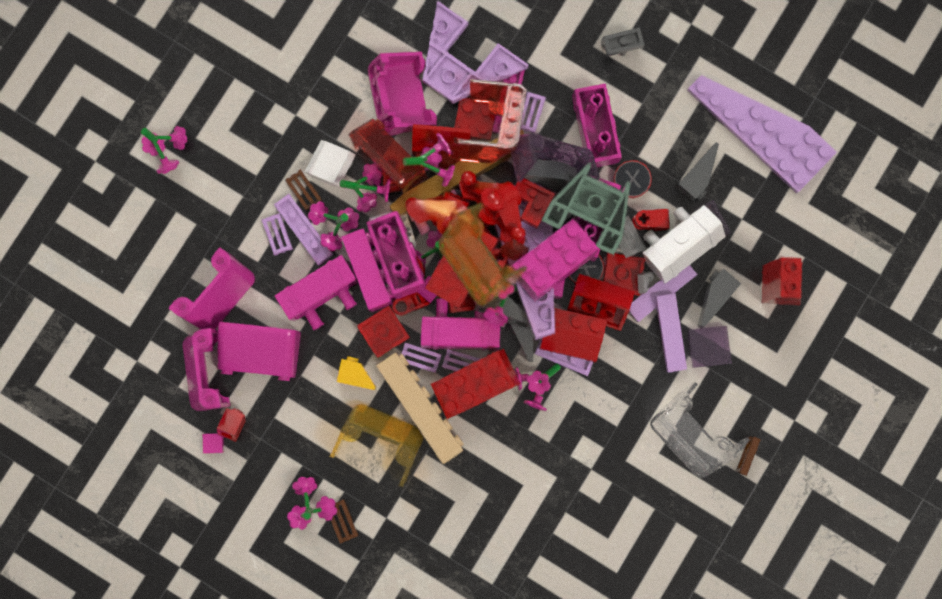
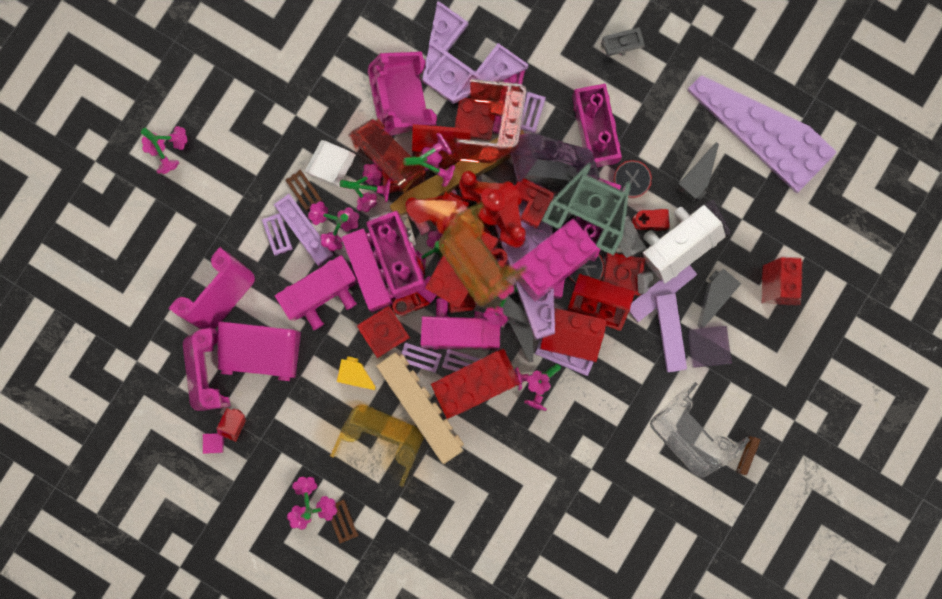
(514, 250): clear red plate -> none

